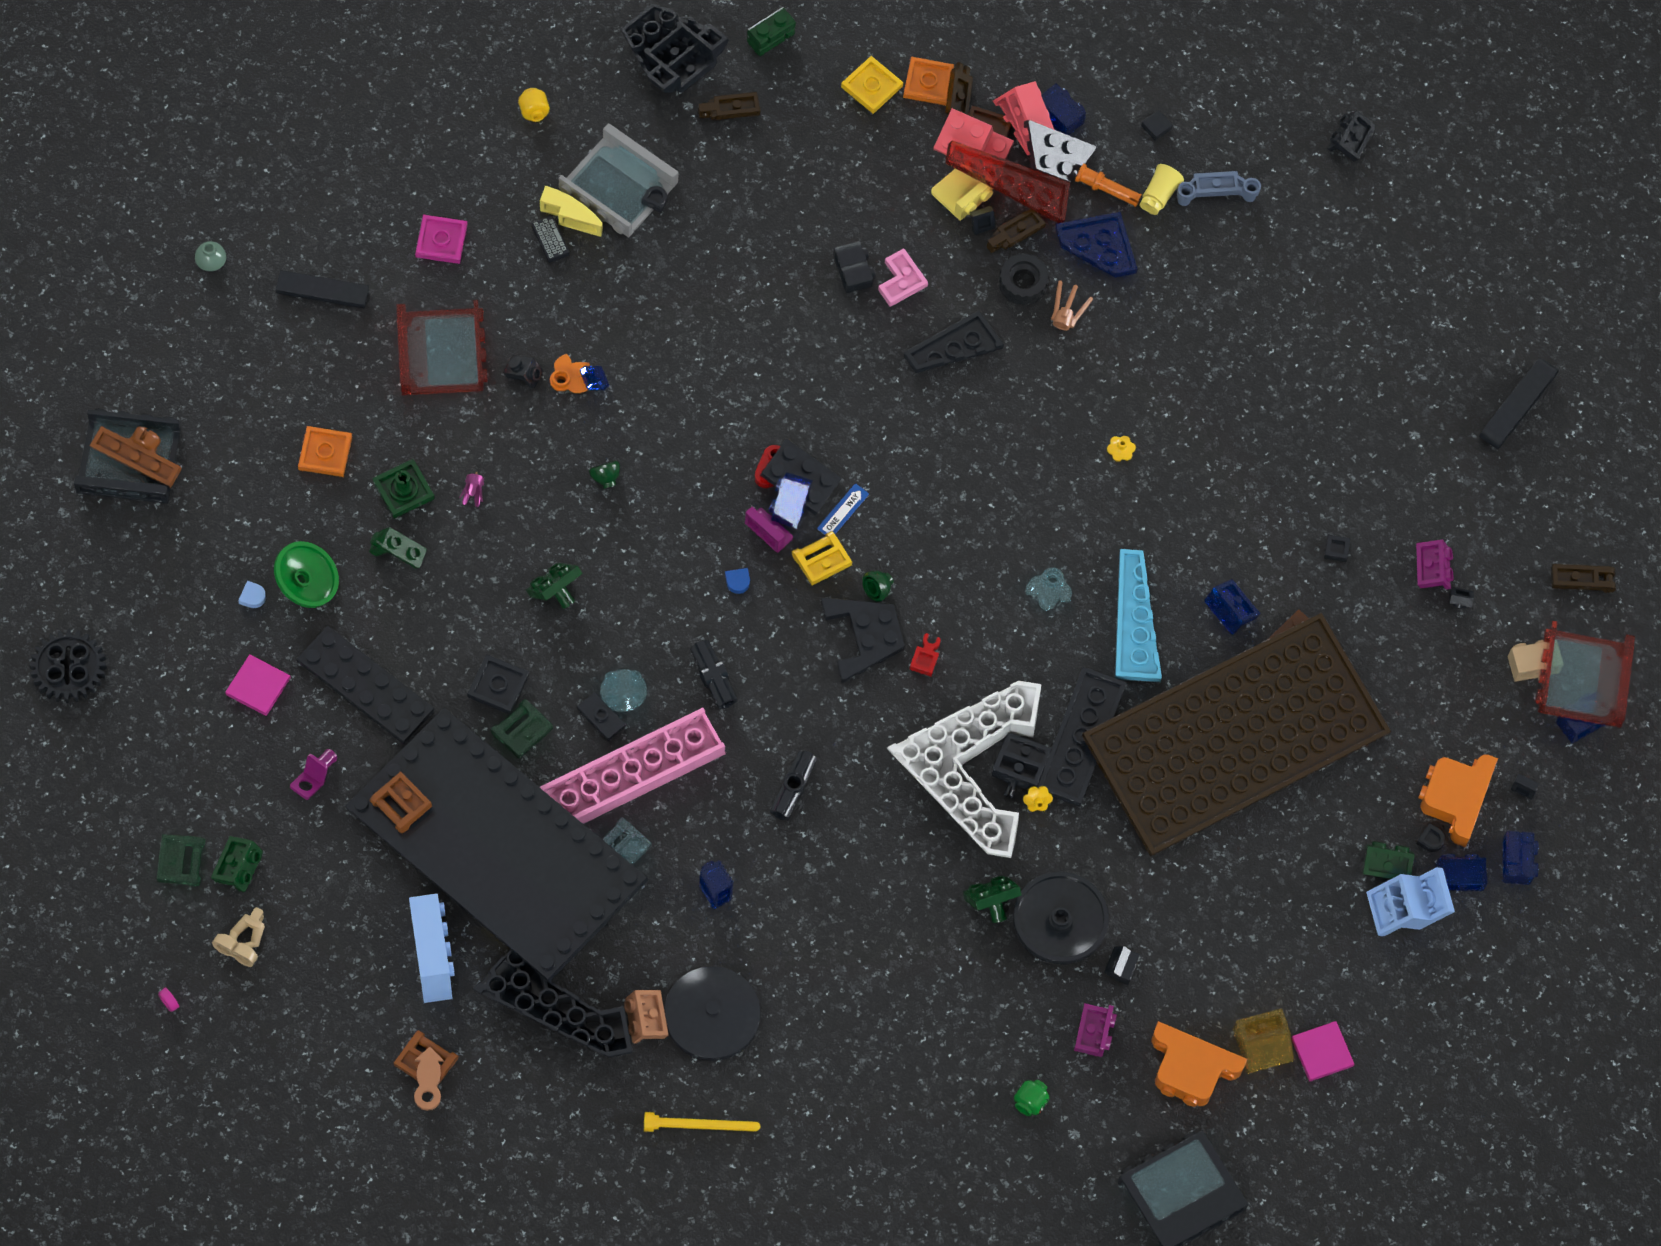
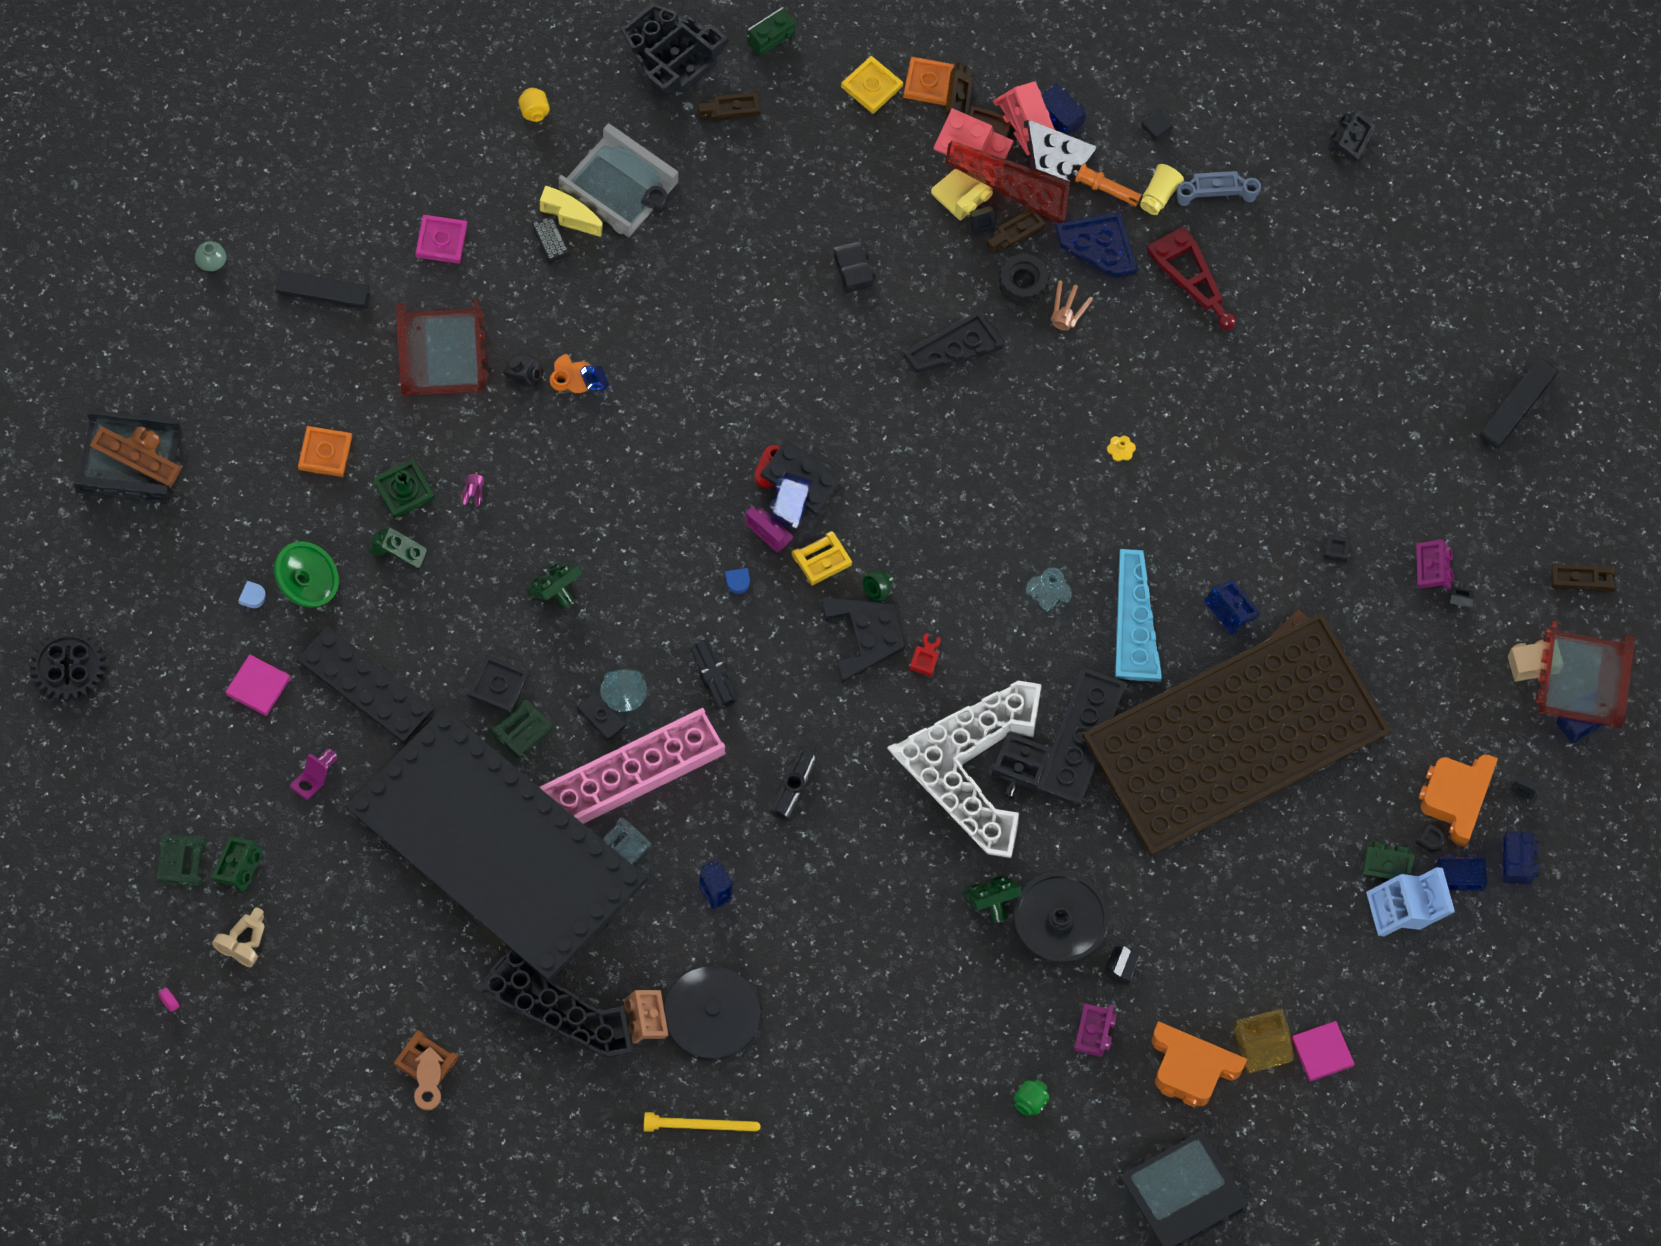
(406, 796): dark orange plate -> none
(431, 947): light blue wedge -> none
(606, 473): dark green brick -> none
(843, 510): sticker -> none
(907, 278): bright pink plate -> none
(1037, 798): yellow plant -> none
(1177, 244): none -> dark red plate

